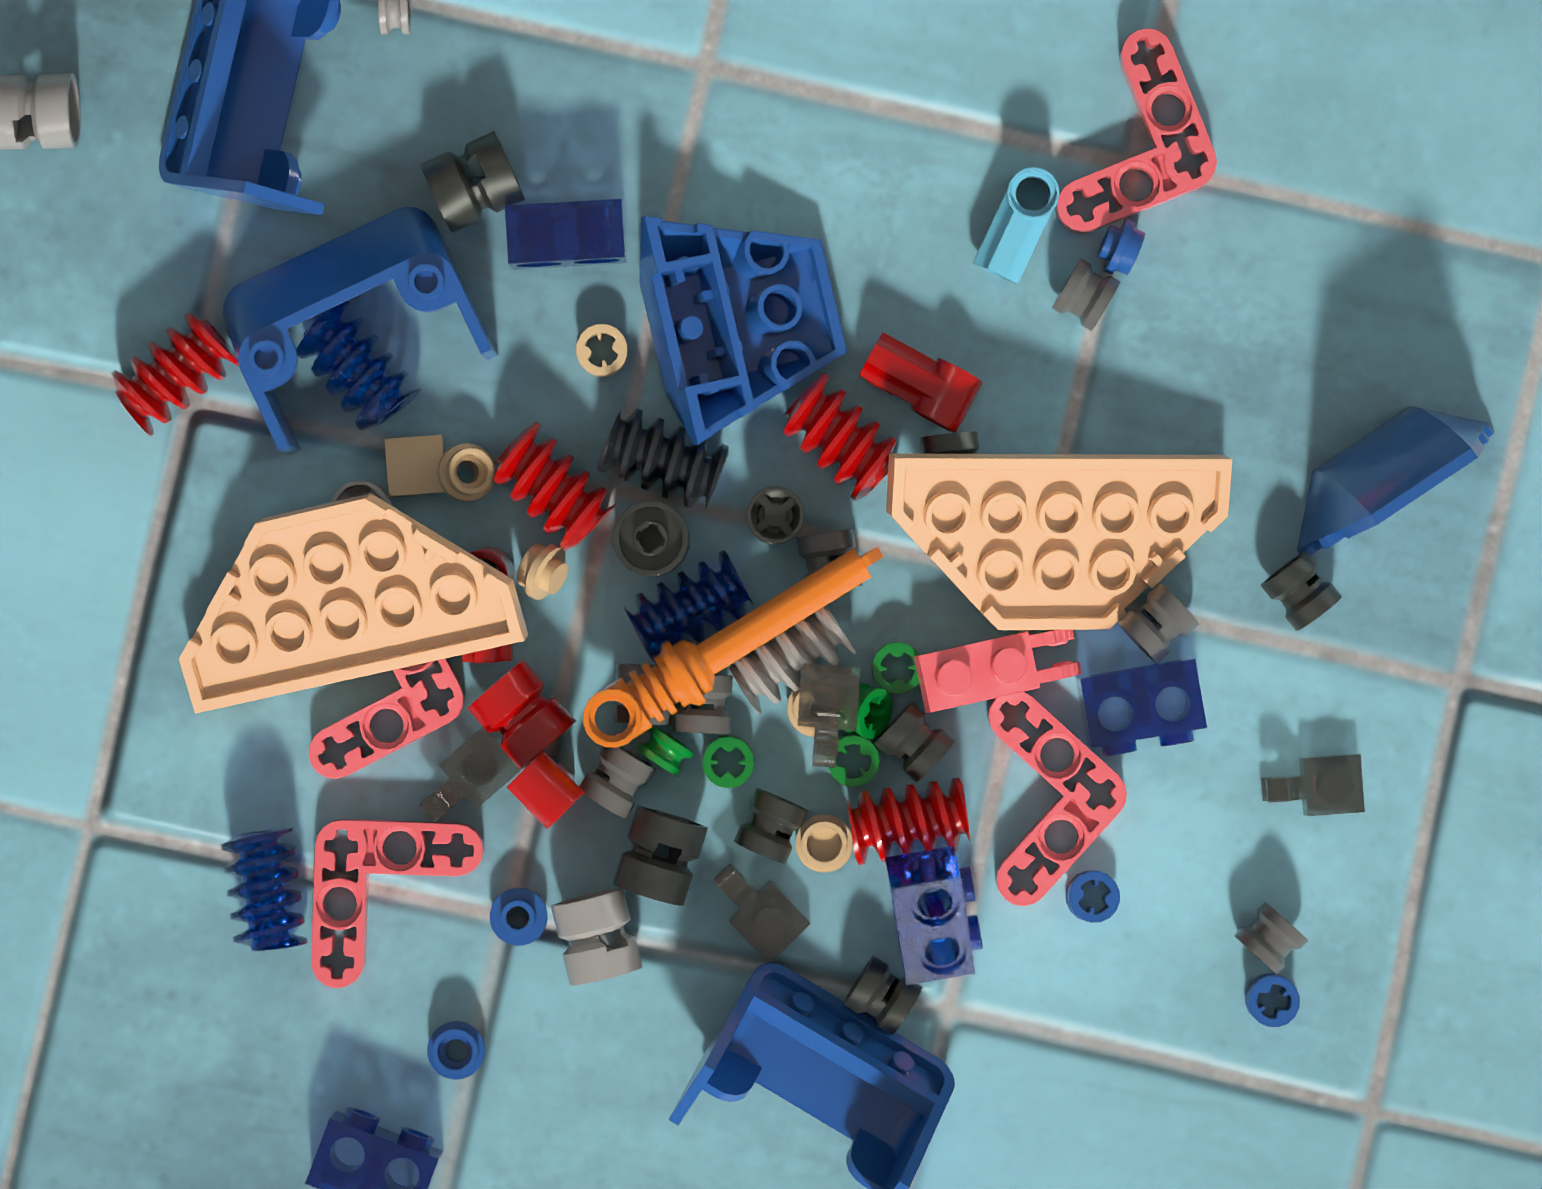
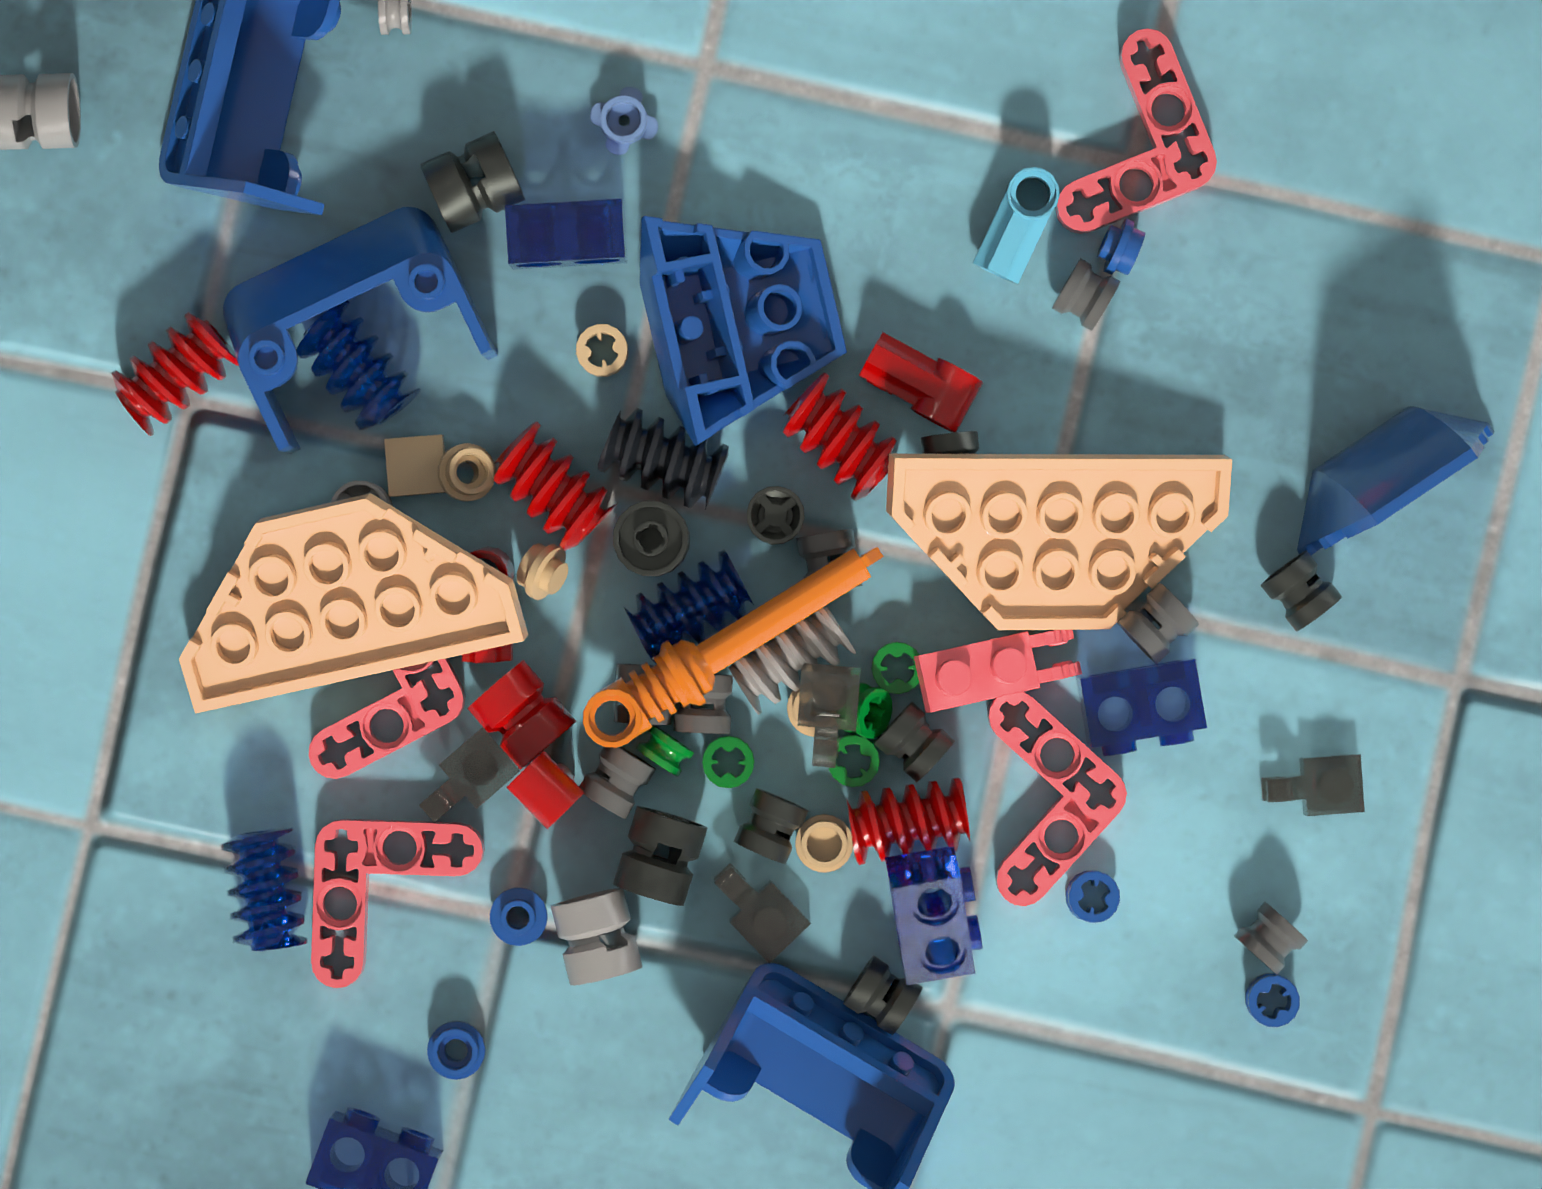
(626, 104): none -> medium blue plate

